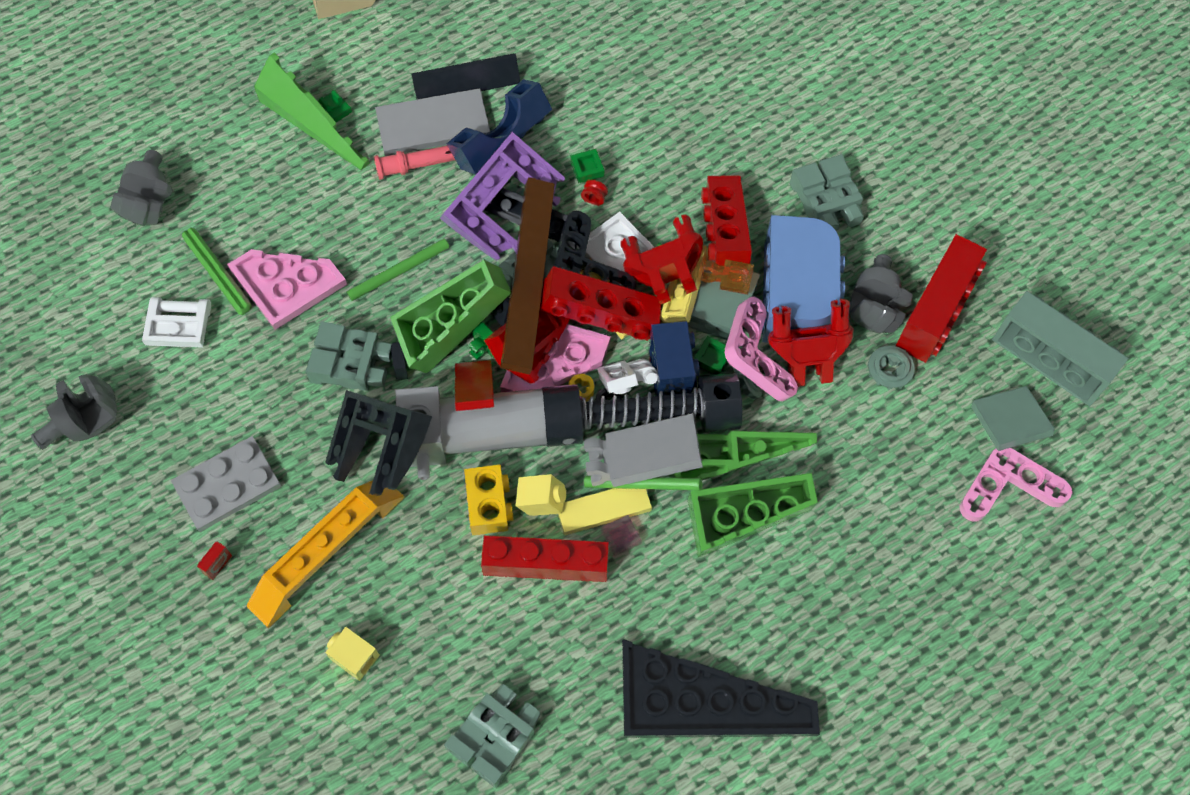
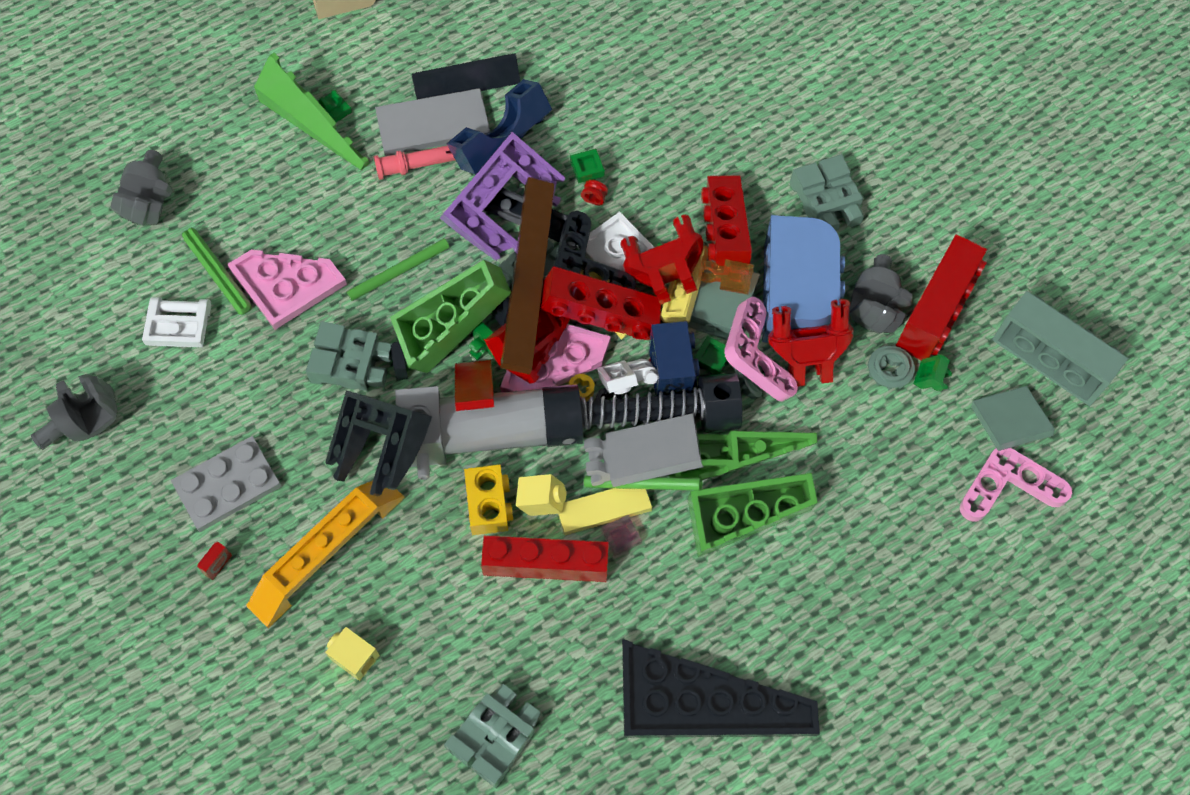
(932, 373): none -> green tile

